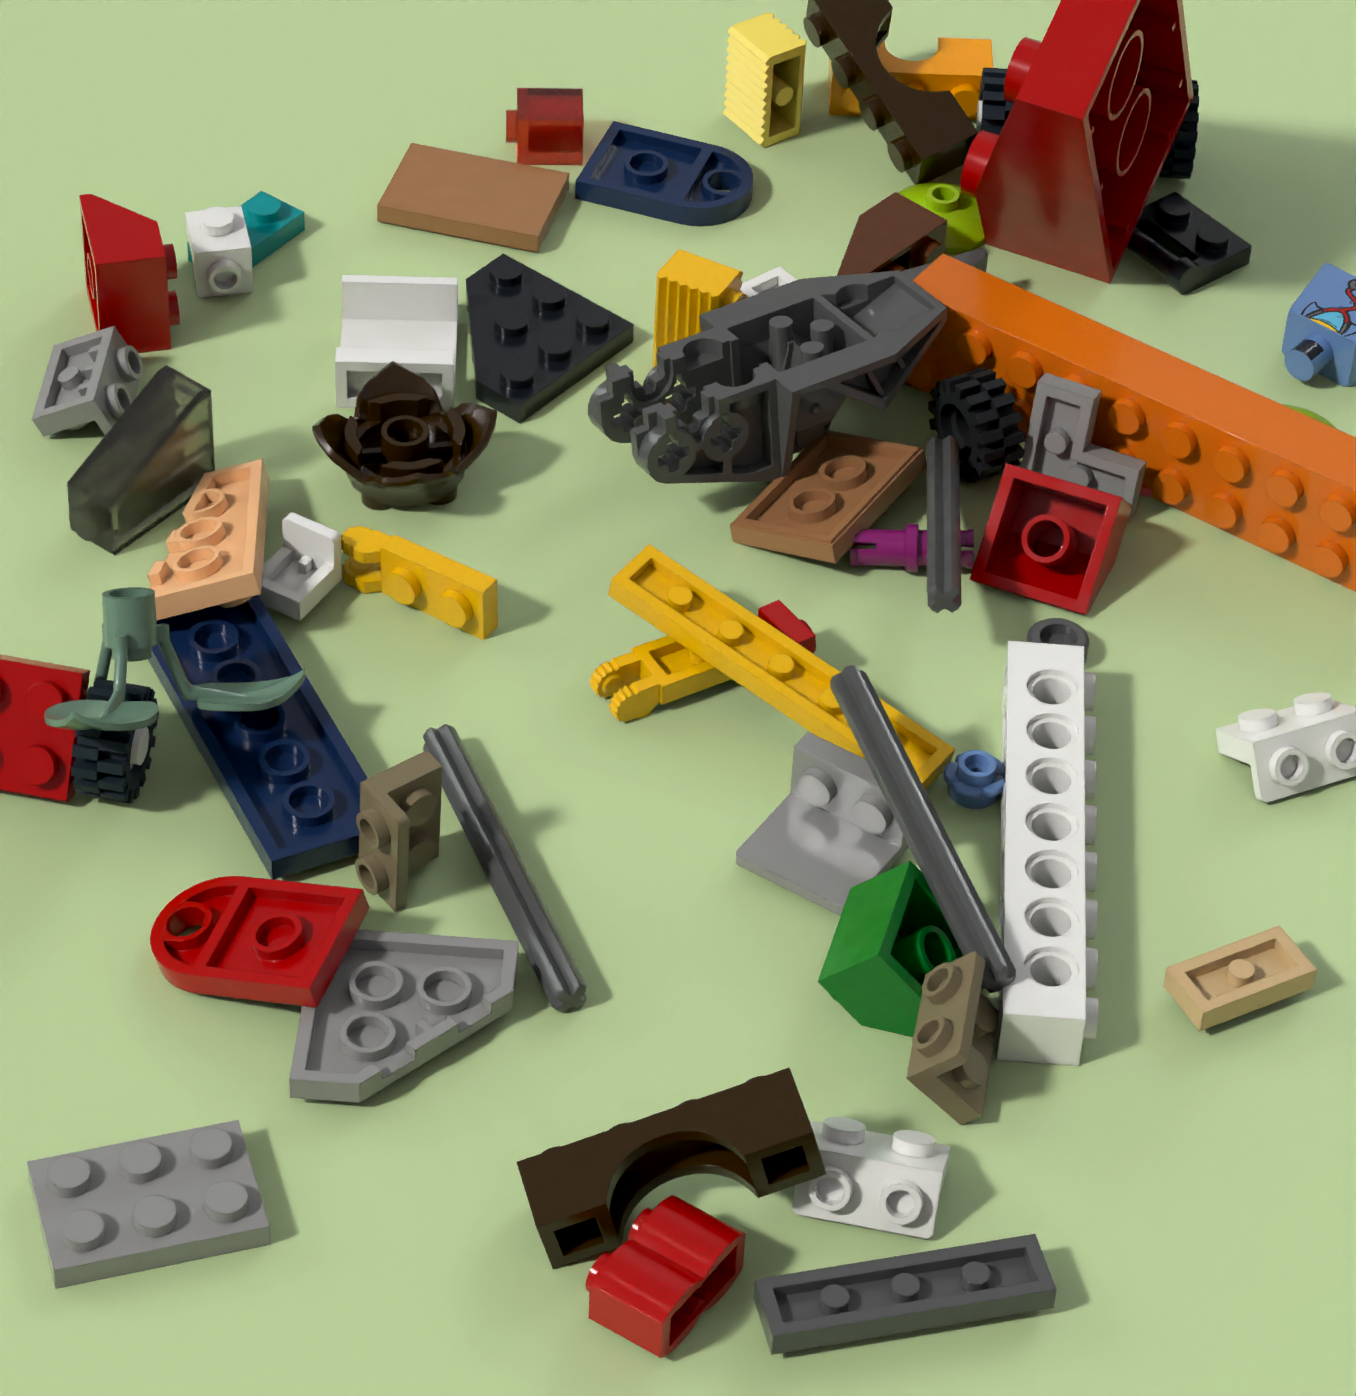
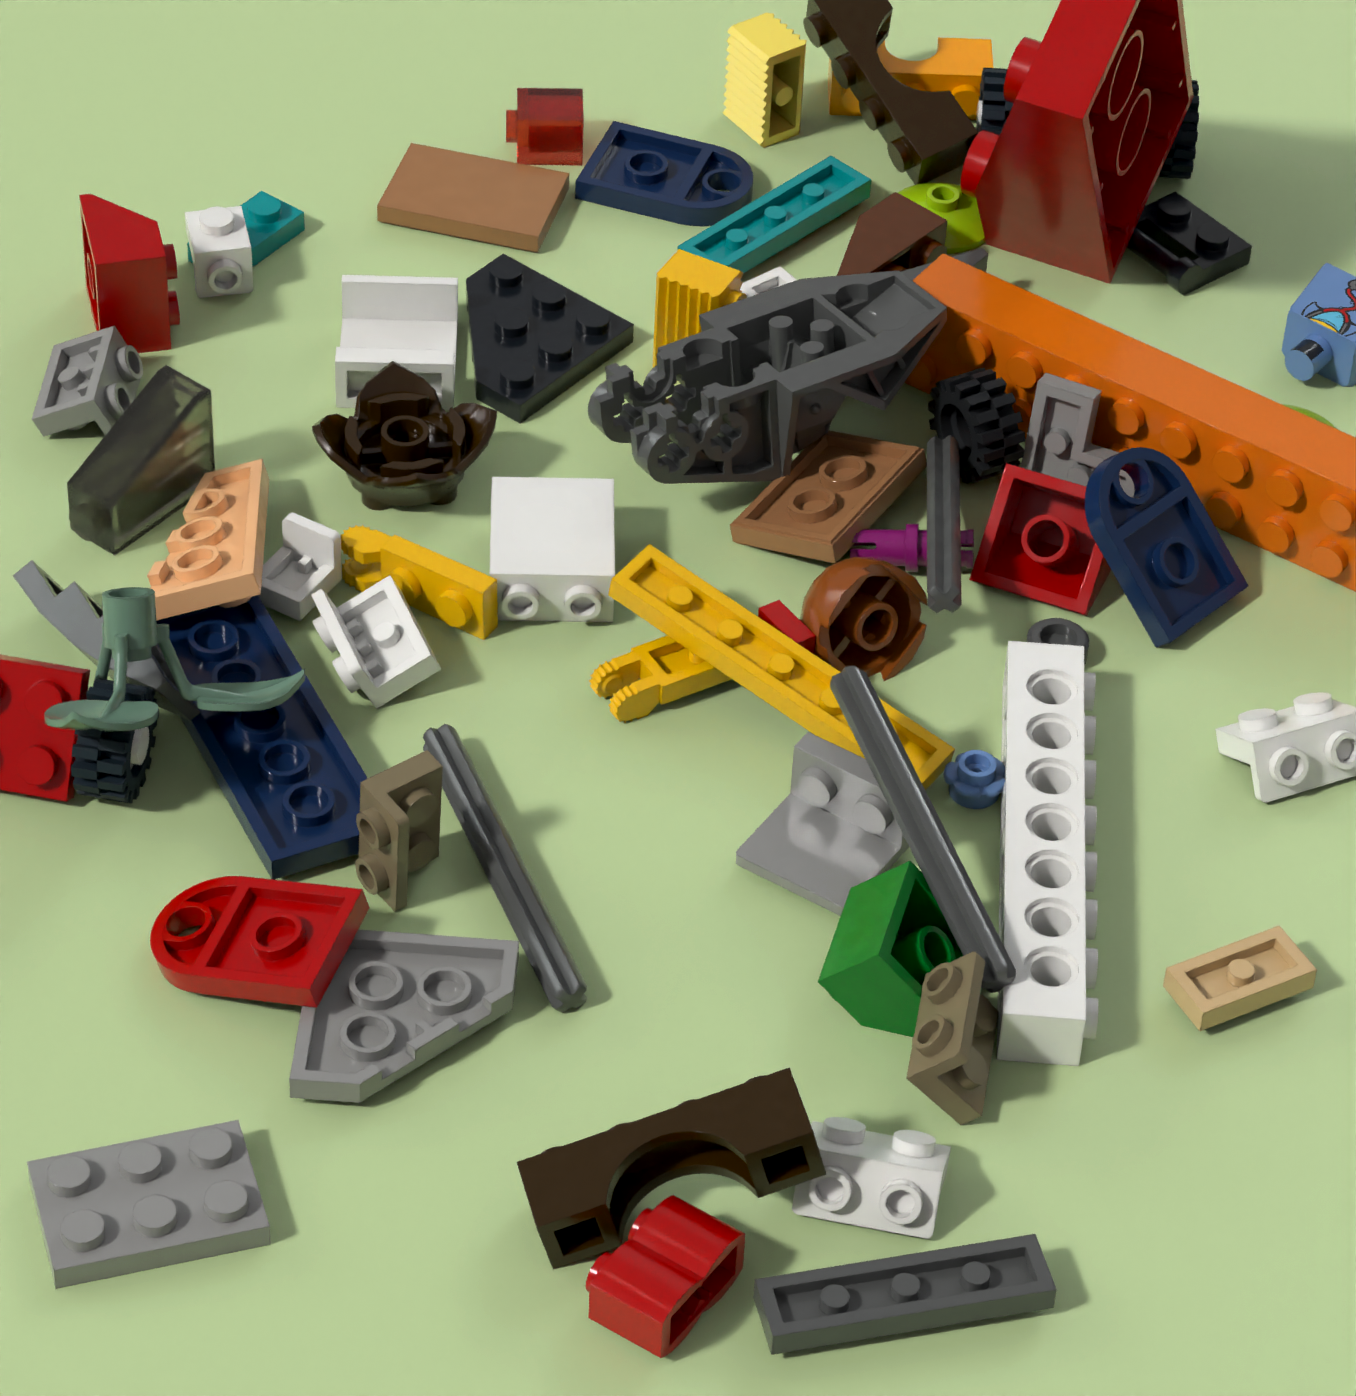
(81, 622): none -> slope
(376, 640): none -> white bracket
(553, 548): none -> white panel
(782, 216): none -> teal plate
(865, 616): none -> dark orange cylinder
(1160, 543): none -> dark blue tile

